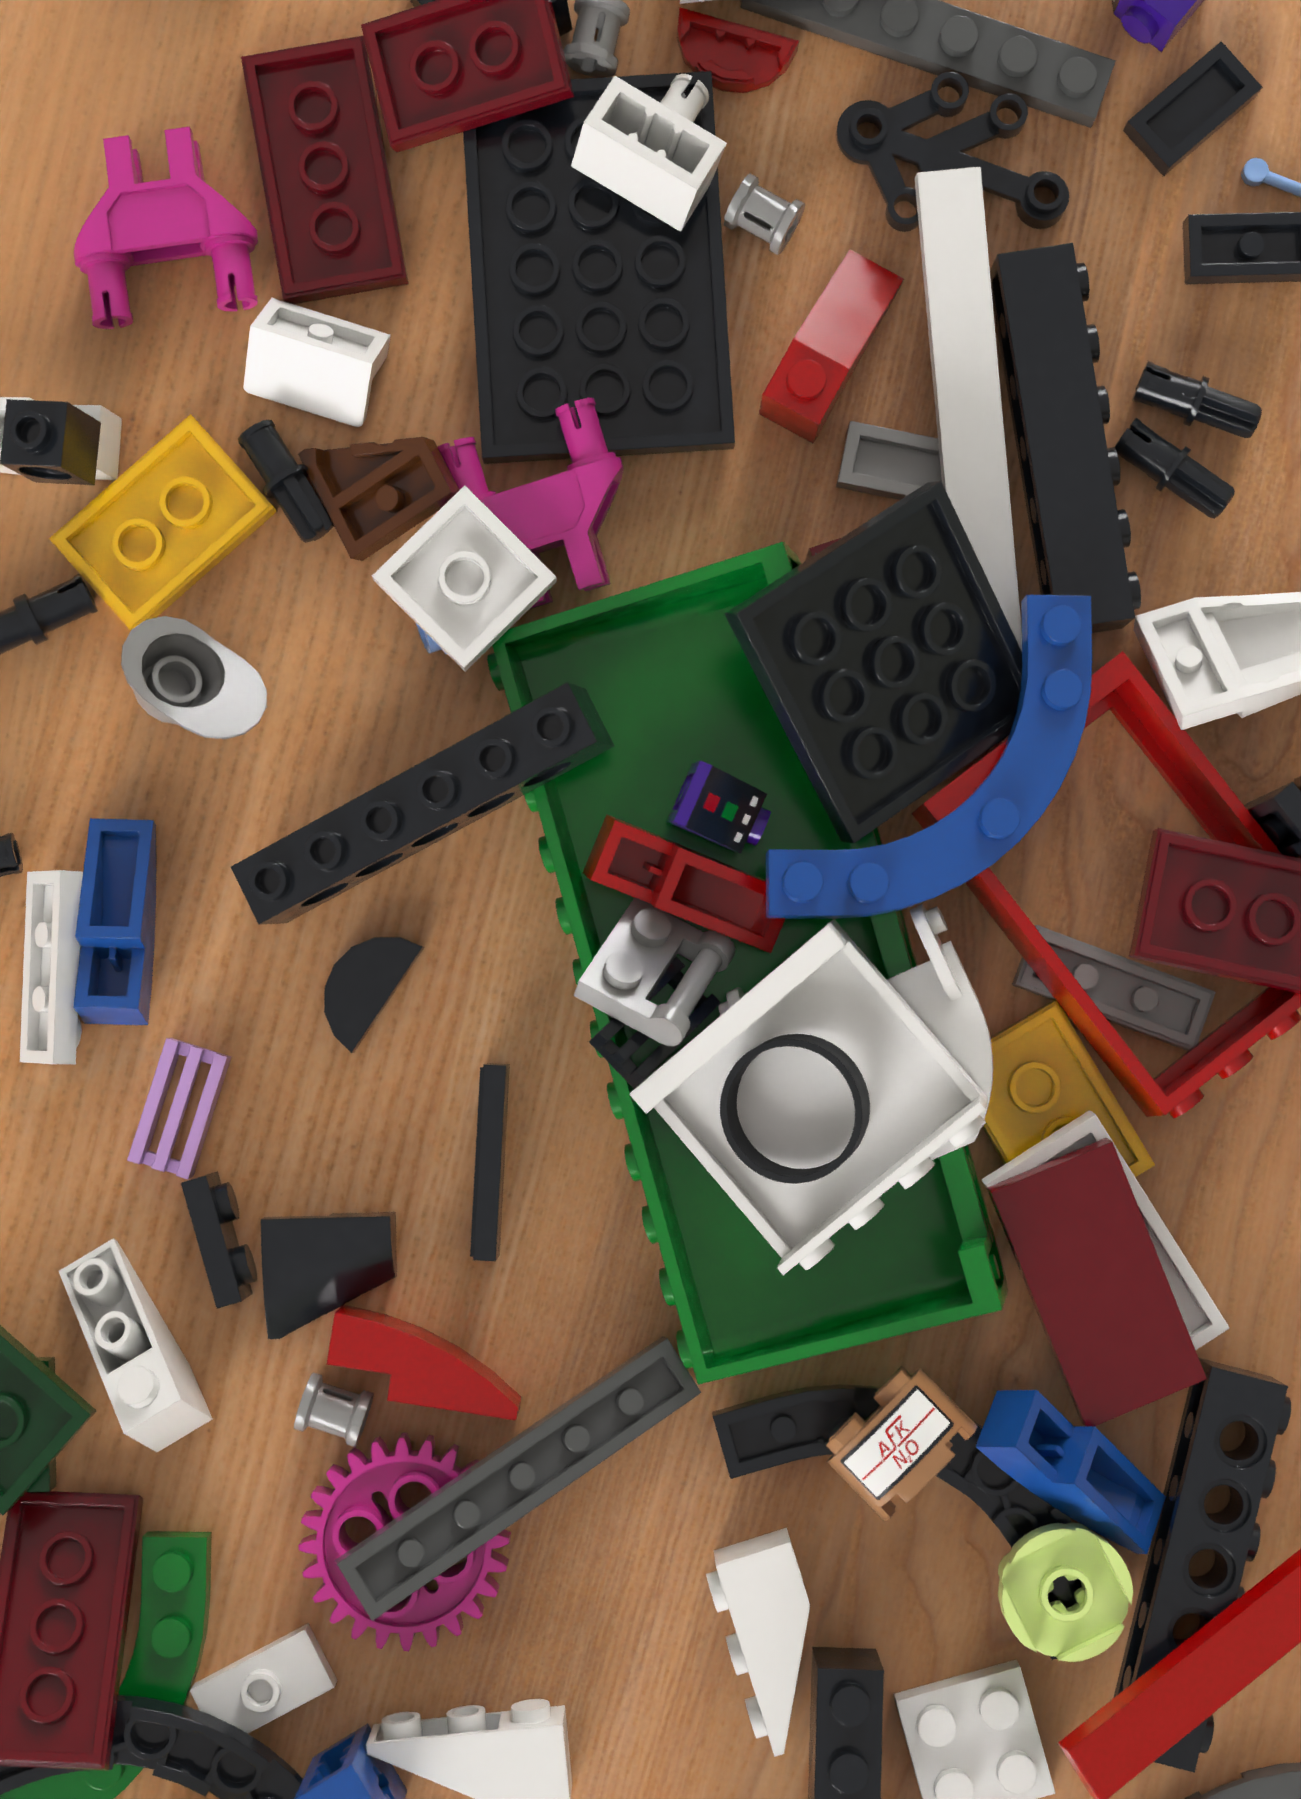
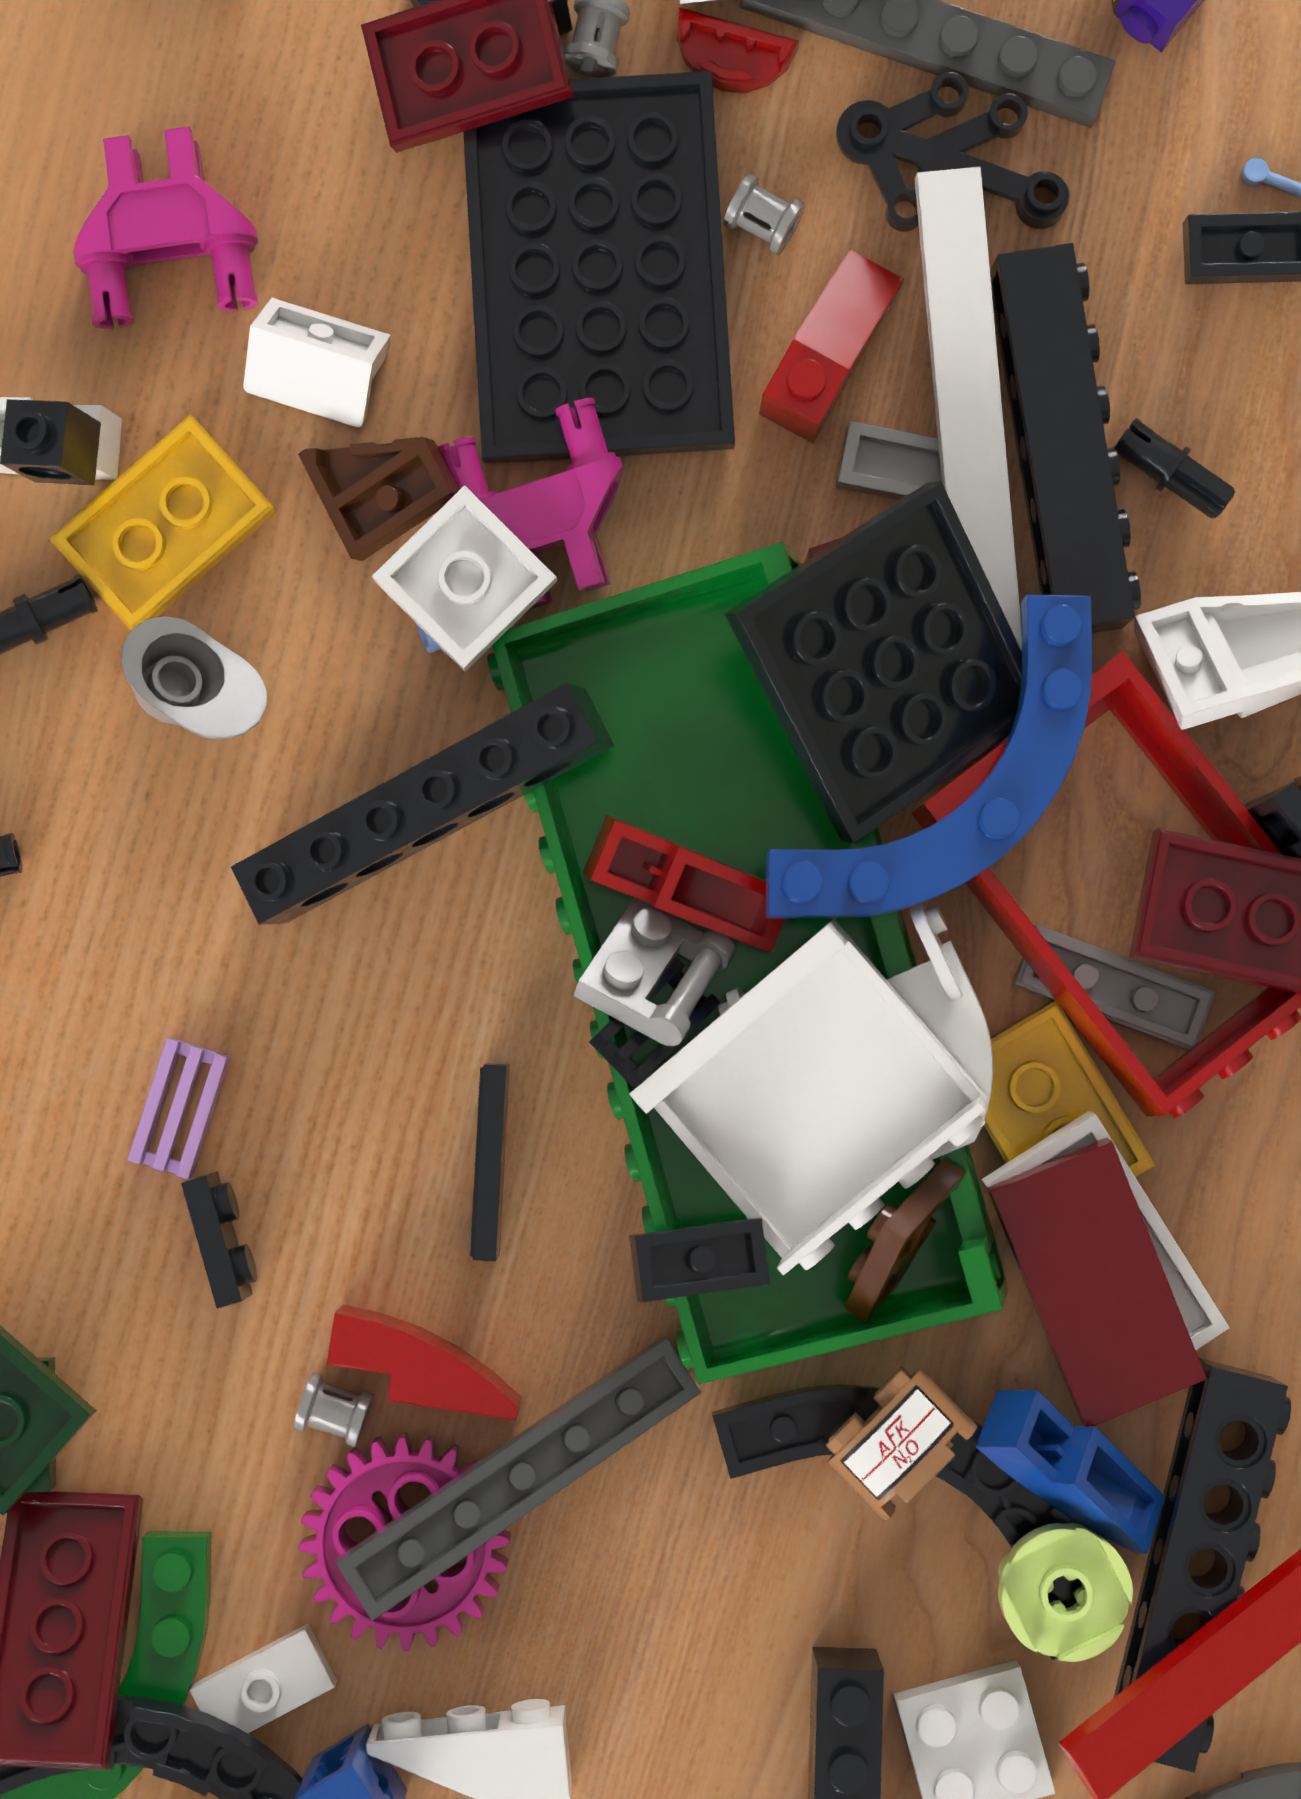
(50, 968): white plate -> none
(117, 923): blue slope -> none
(134, 1349): white slope -> none
(286, 481): black axle -> none
(322, 1264): black slope -> none
(324, 170): dark red tile -> none
(364, 984): black tile -> none
(651, 148): white brick -> none
(699, 1259): none -> black plate
(720, 808): slope -> none
(749, 1154): black tyre -> none
(770, 1616): white slope -> none
(897, 1240): none -> reddish brown wing
(1192, 108): black tile -> none
(1196, 401): black axle -> none

